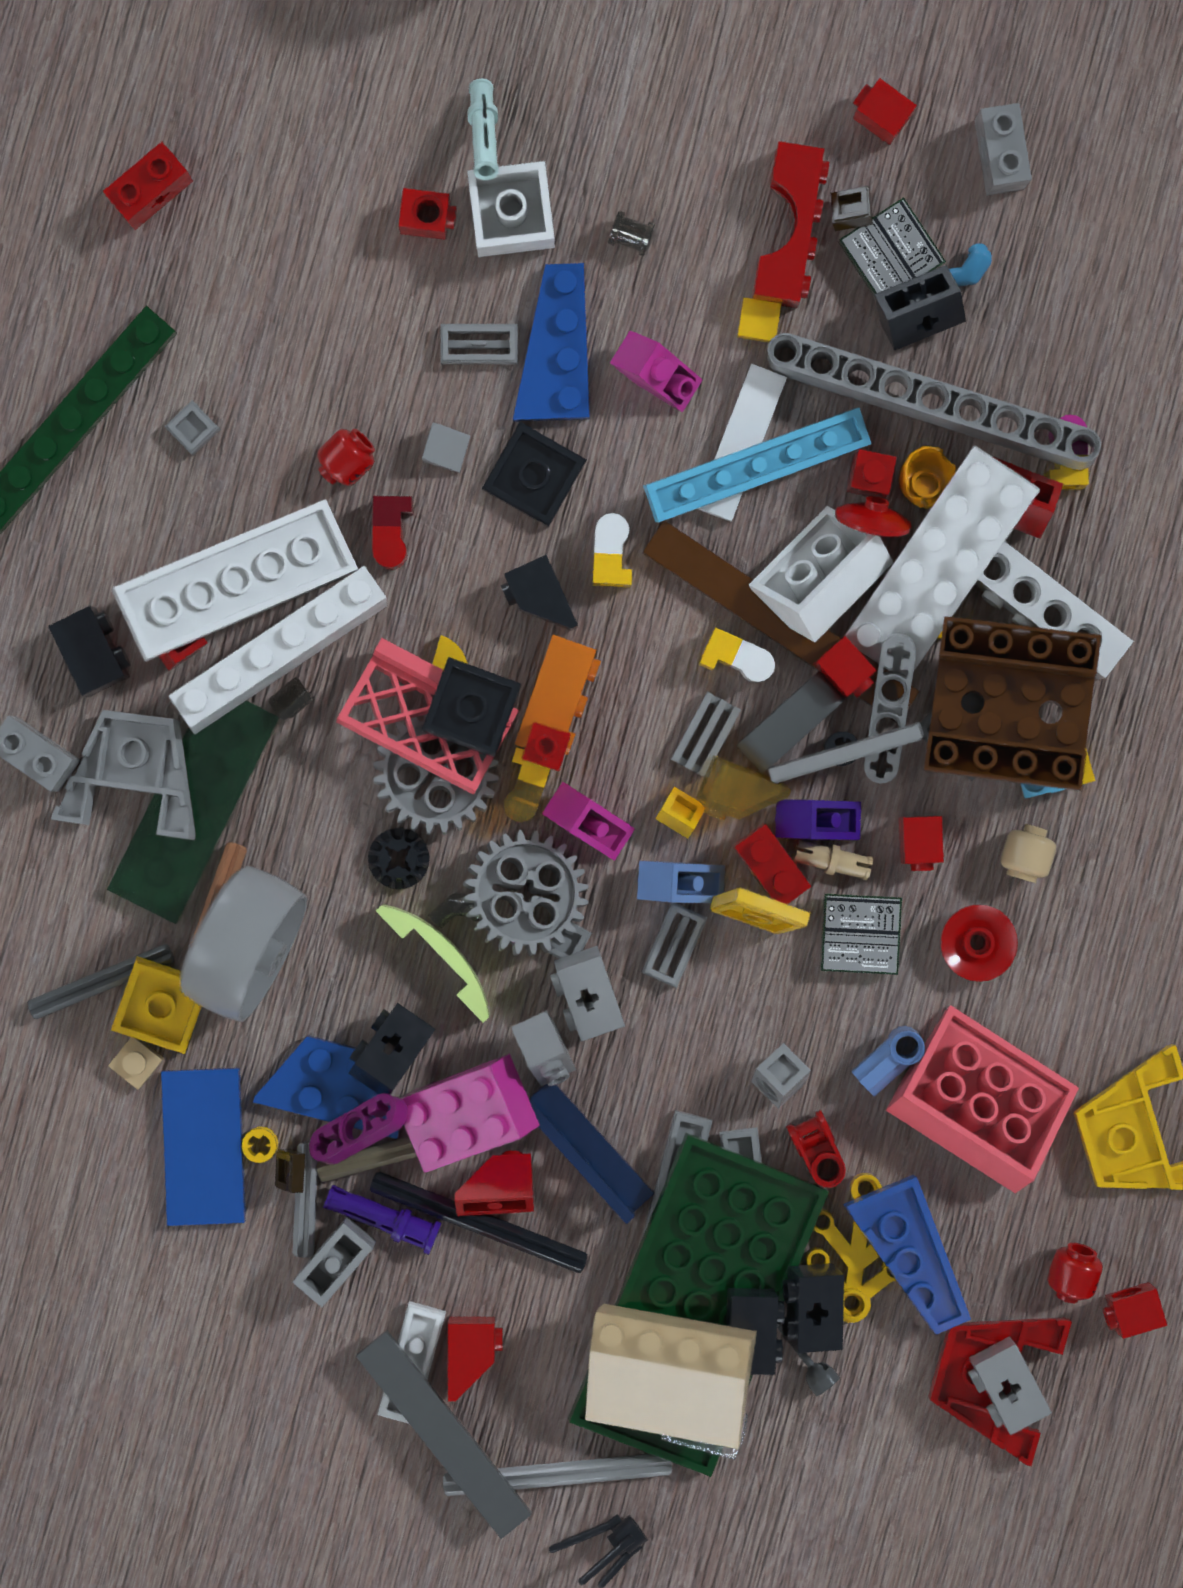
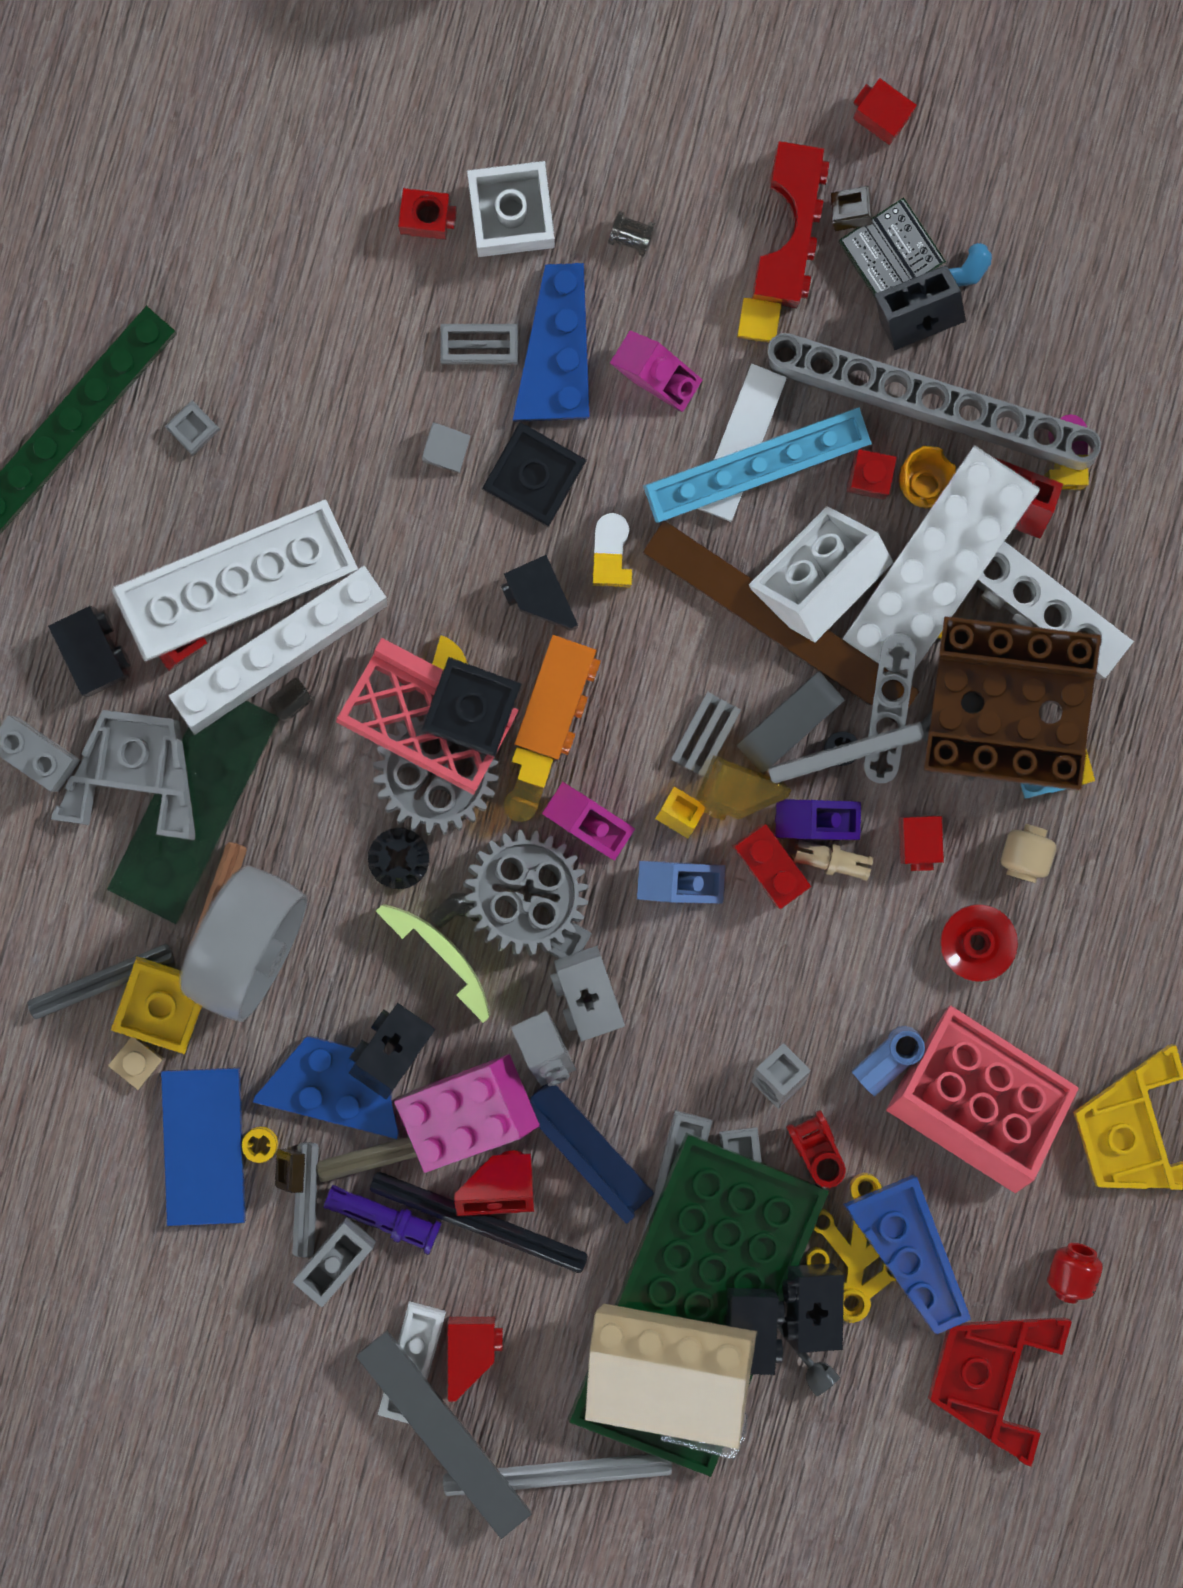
(148, 185): red brick -> none
(345, 457): red head -> none
(373, 1129): magenta beam -> none
(387, 530): leg -> none
(482, 118): light aqua pin -> none
(546, 746): red brick -> none
(625, 1539): black plant -> none
(687, 915): light grey tile -> none
(751, 660): leg -> none
(759, 911): yellow tile -> none
(846, 668): red brick -> none
(860, 934): light grey tile -> none
(873, 518): red dish -> none
(1002, 149): light grey brick -> none
(1025, 1402): light grey brick -> none
(1134, 1310): red brick -> none

